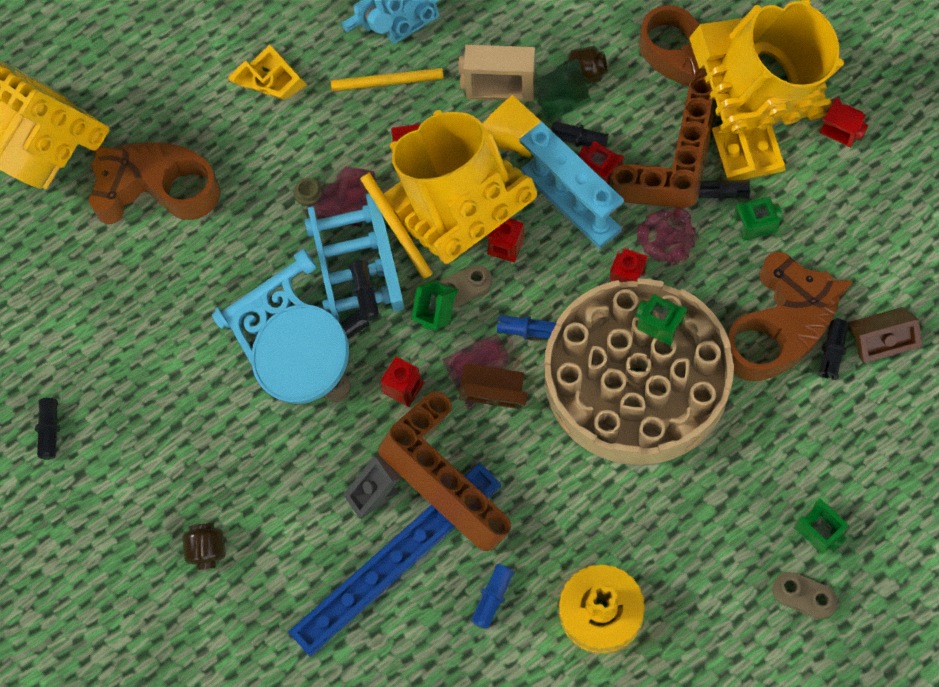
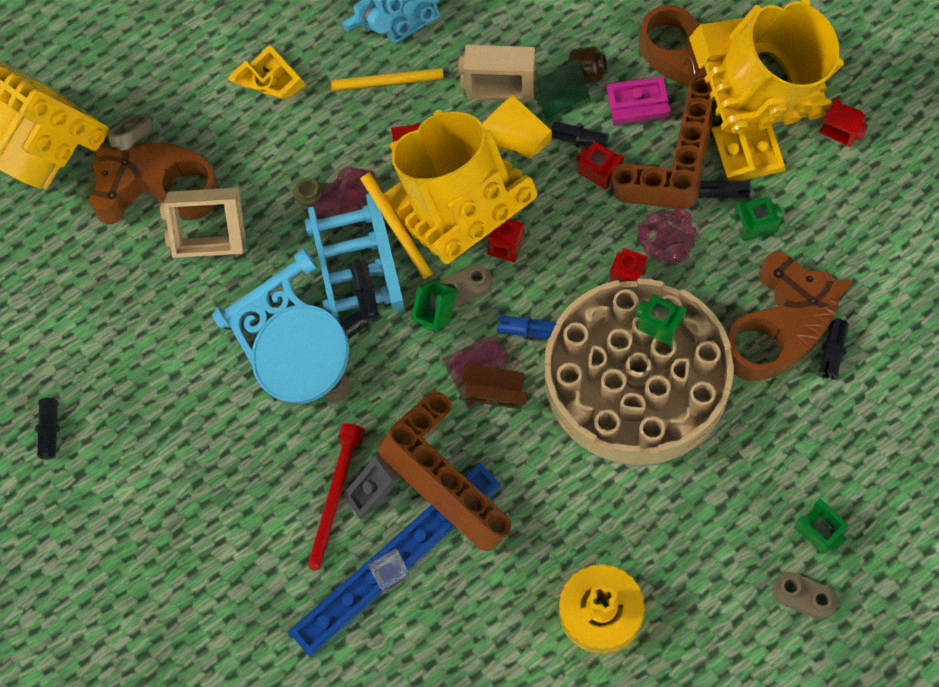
(129, 131): none -> dark tan plate
(203, 545): dark brown head -> none
(204, 246): none -> tan window
(350, 437): none -> red piece
(388, 569): none -> clear slope
(401, 381): red window -> none
(492, 596): blue axle -> none
(571, 185): medium azure fence -> none
(638, 101): none -> dark pink plate
(886, 334): reddish brown panel -> none

